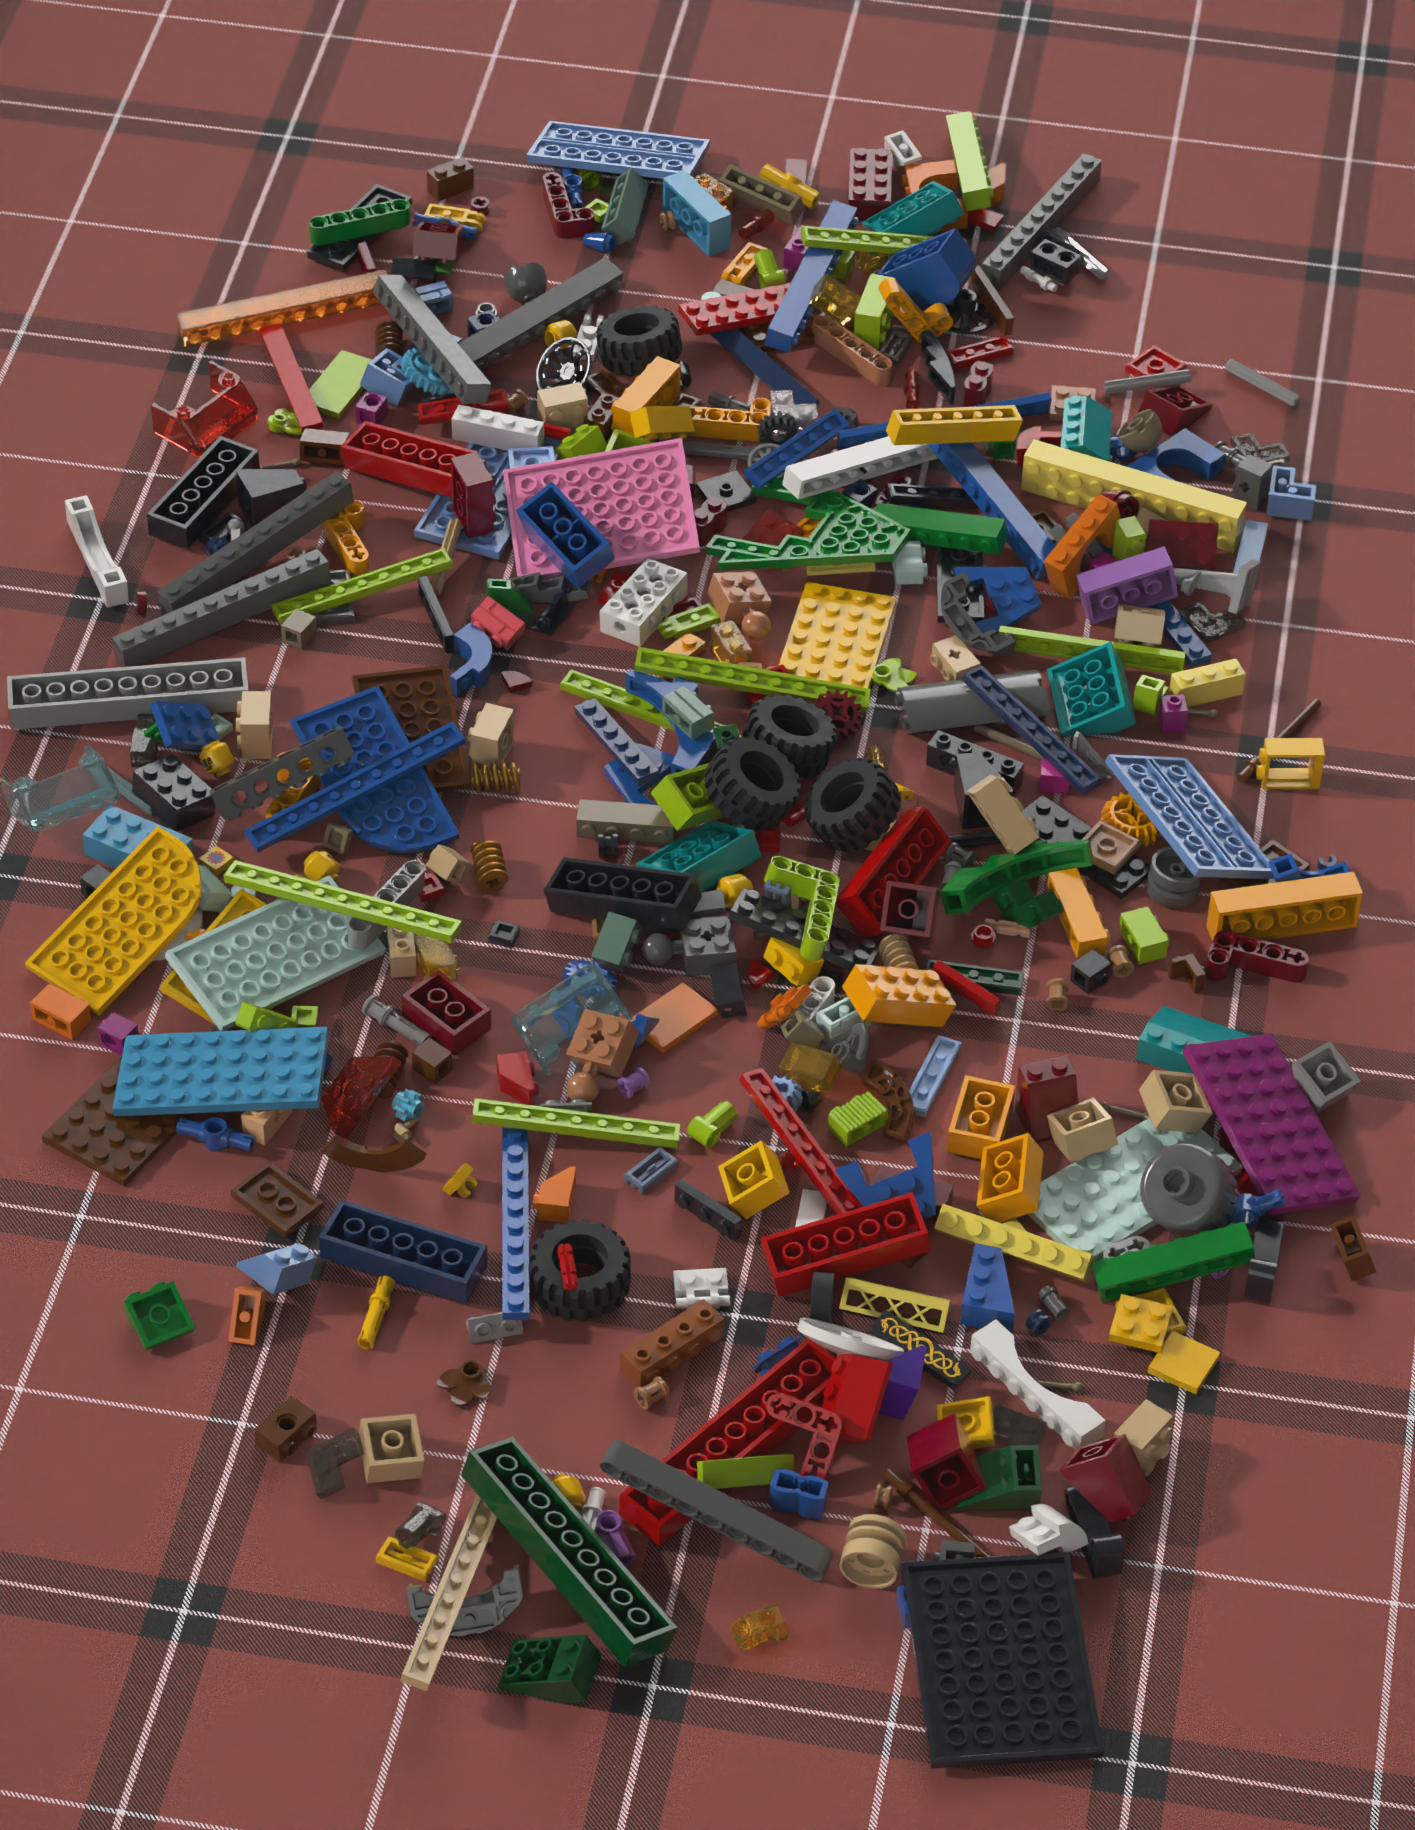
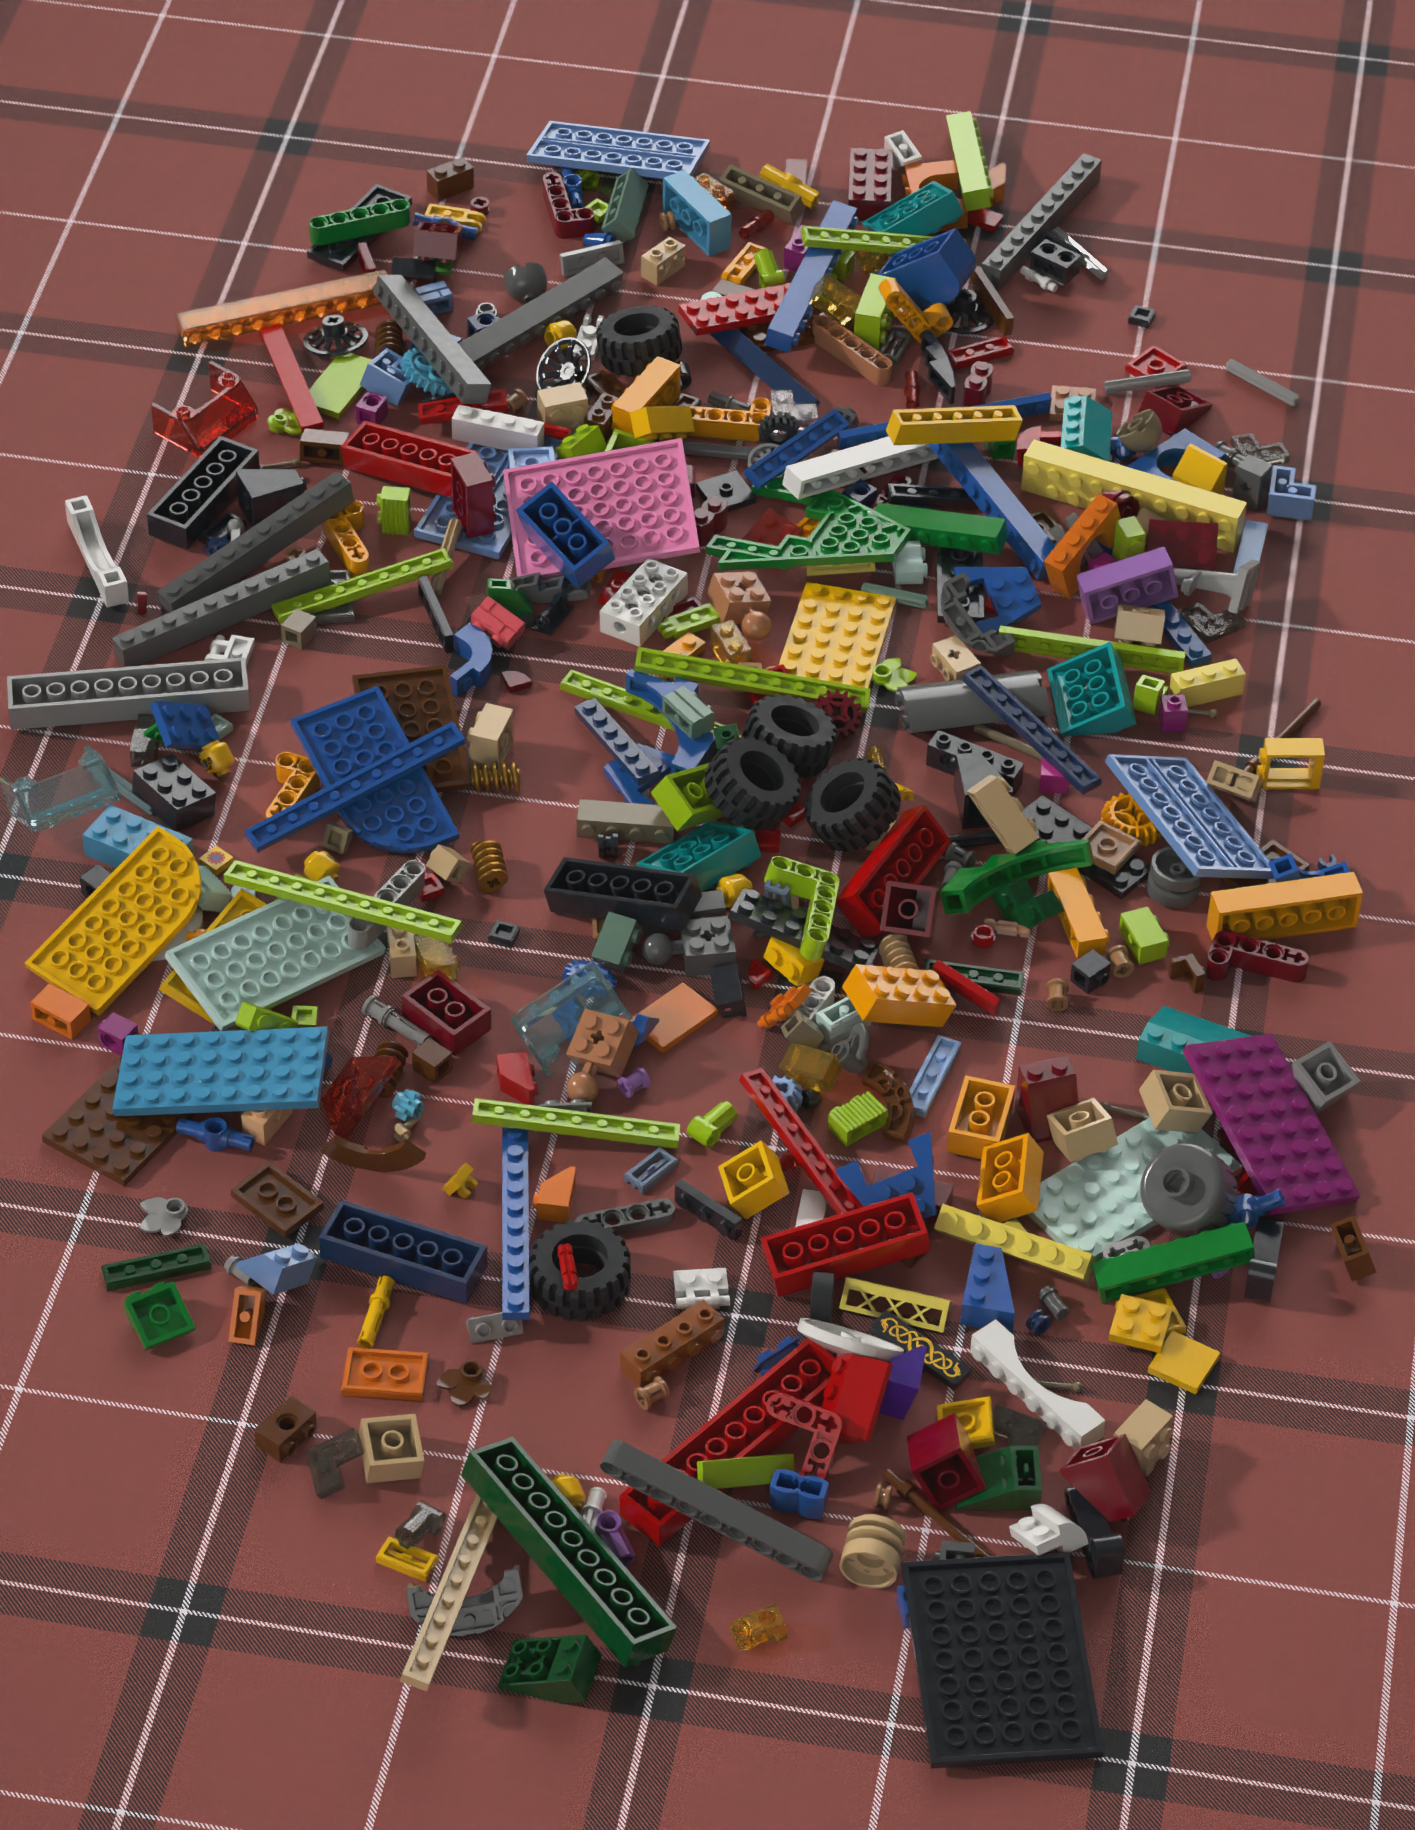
(156, 1267): none -> dark green tile
(163, 1215): none -> light grey plate
(223, 794): dark grey brick -> none
(231, 1269): none -> light grey pin
(234, 648): none -> white plate
(255, 725): tan brick -> none
(334, 329): none -> black wheel
(385, 1374): none -> orange tile
(395, 510): none -> lime brick
(579, 260): none -> light grey plate
(624, 1214): none -> dark grey beam
(663, 261): none -> tan brick
(902, 597): none -> sand green axle
(1091, 757): light grey tile -> none
(1141, 316): none -> black tile
(1201, 470): none -> yellow slope
(1234, 781): none -> tan brick

